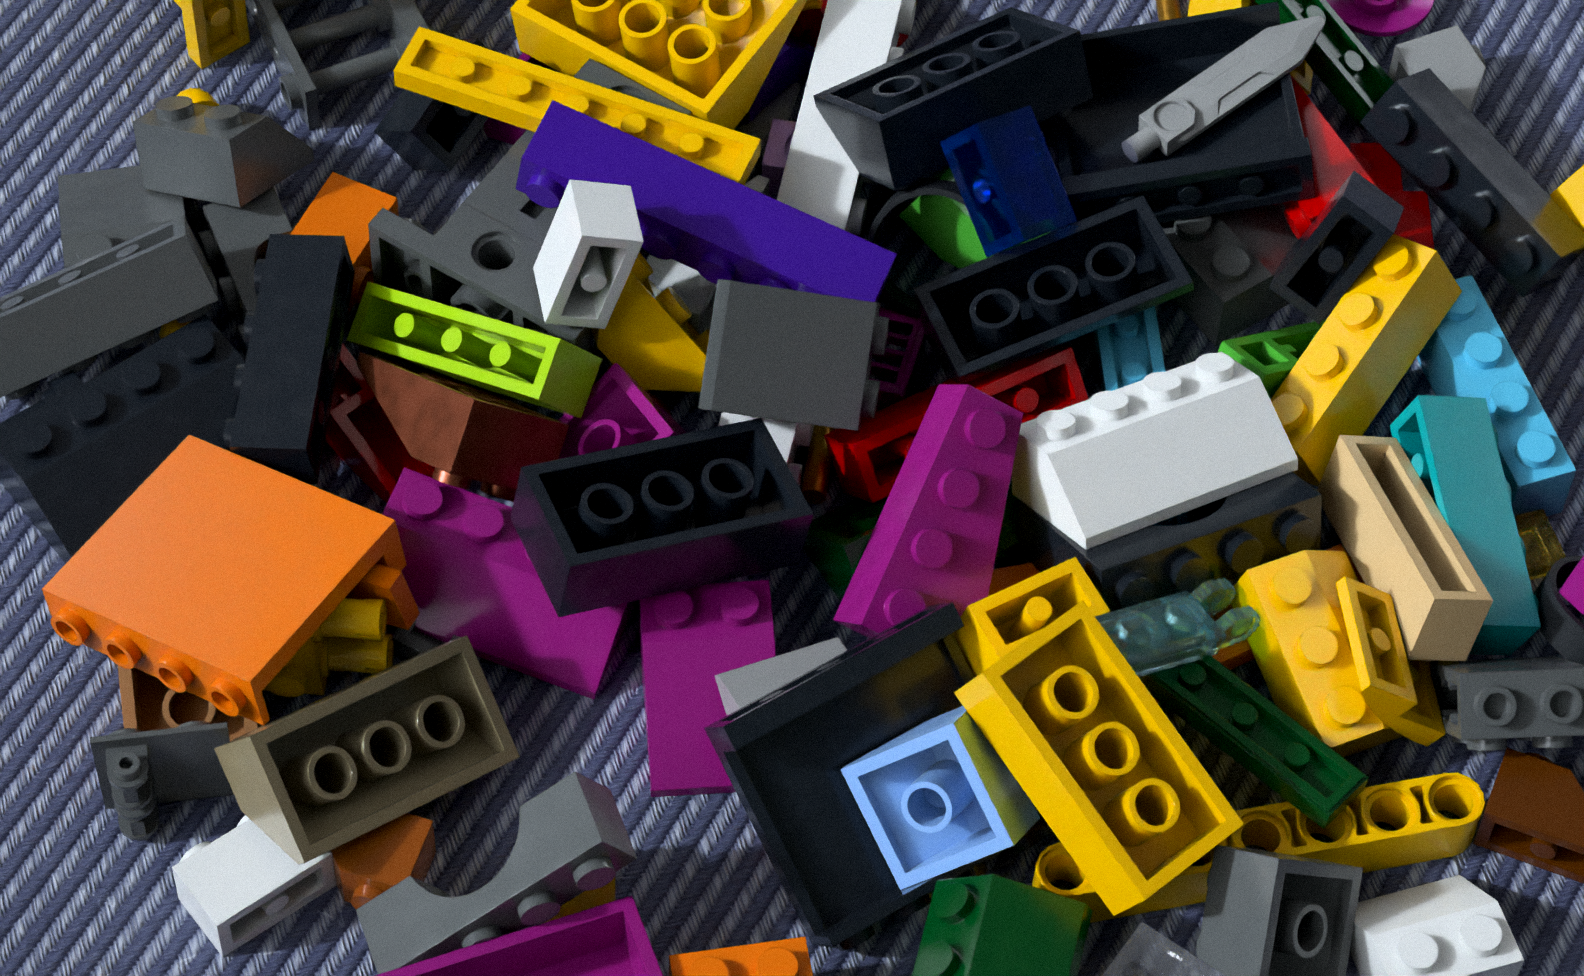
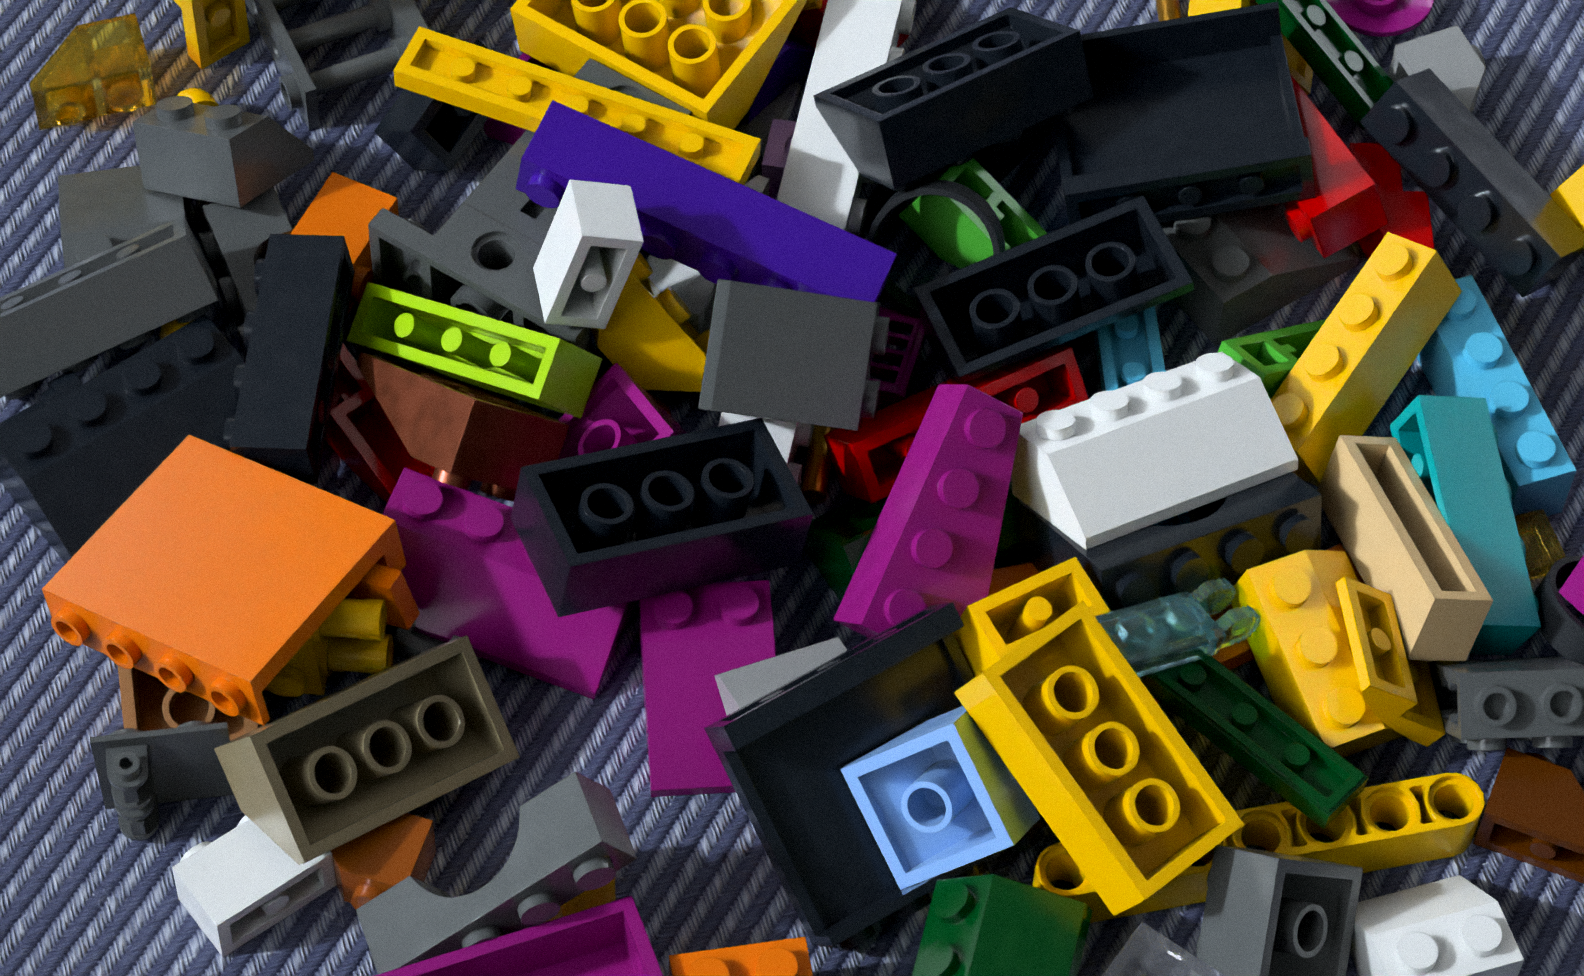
(94, 74): none -> clear yellow slope
(1008, 180): clear blue brick -> none
(1223, 87): light grey piece -> none
(1336, 247): black brick -> none

